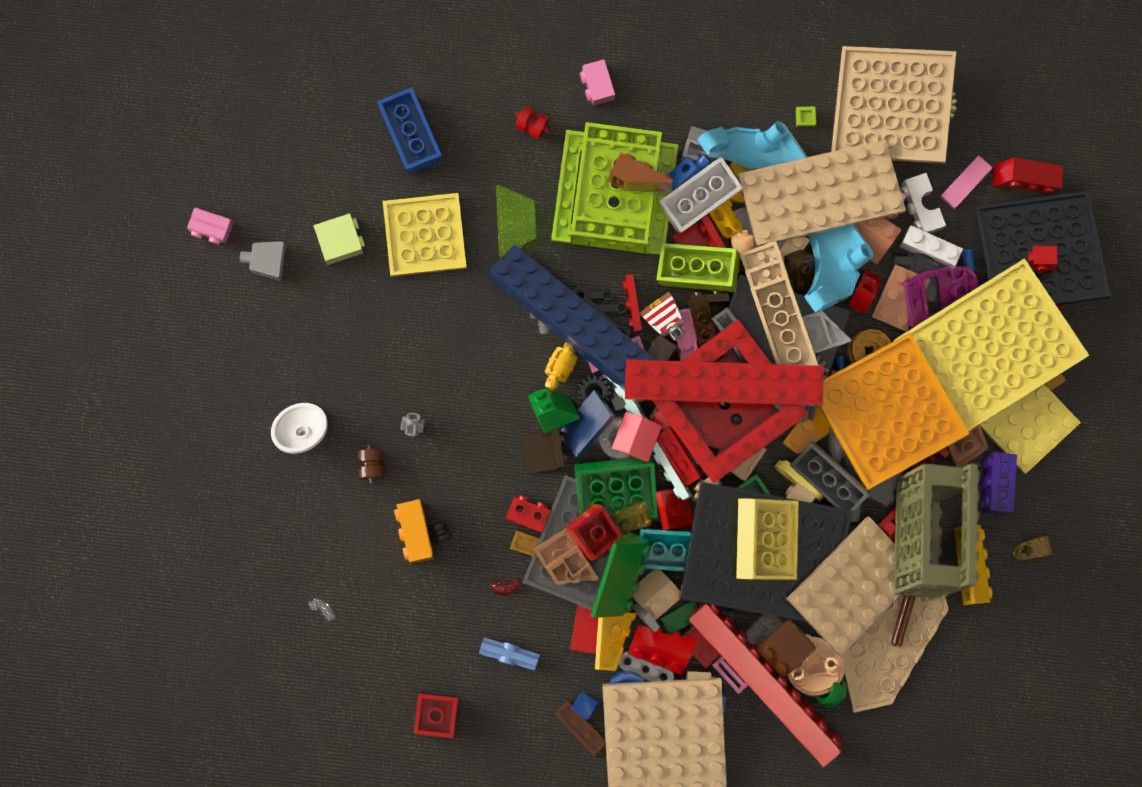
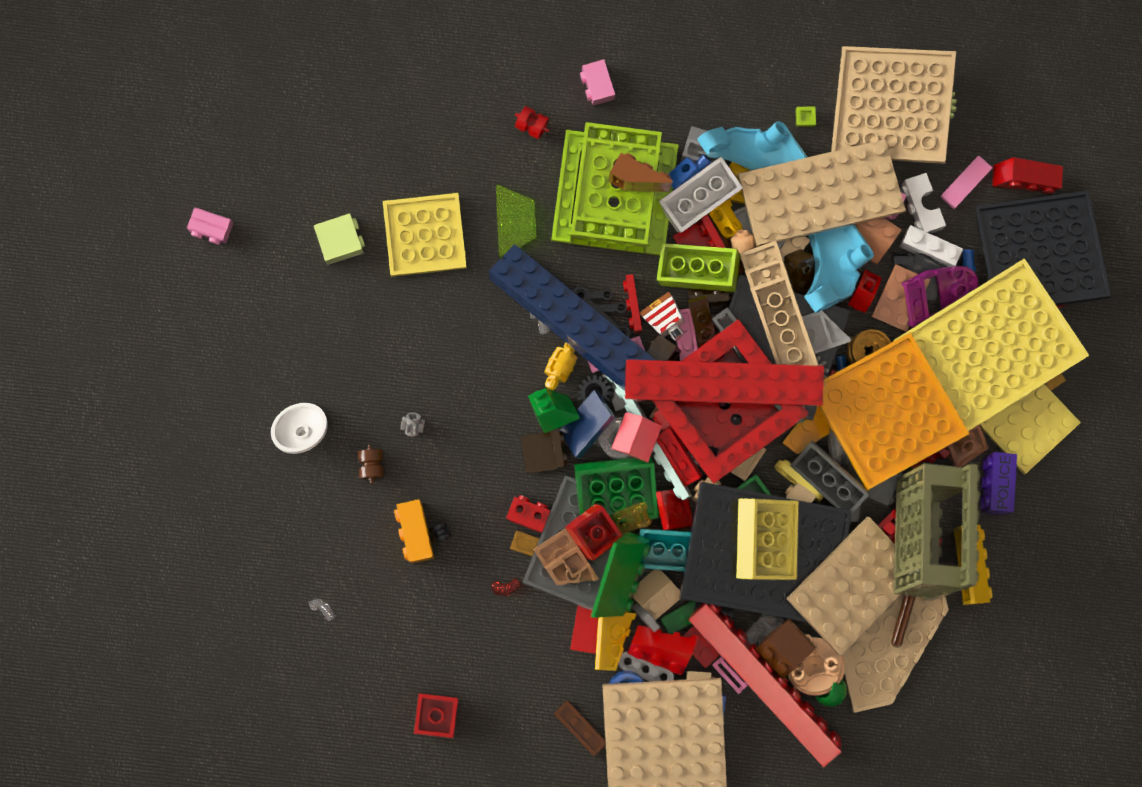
(266, 259): light grey torso -> none
(410, 131): blue brick -> none
(509, 653): medium blue piece -> none
(584, 705): blue tile -> none
(1035, 548): clear yellow piece -> none
(1043, 258): red brick -> none

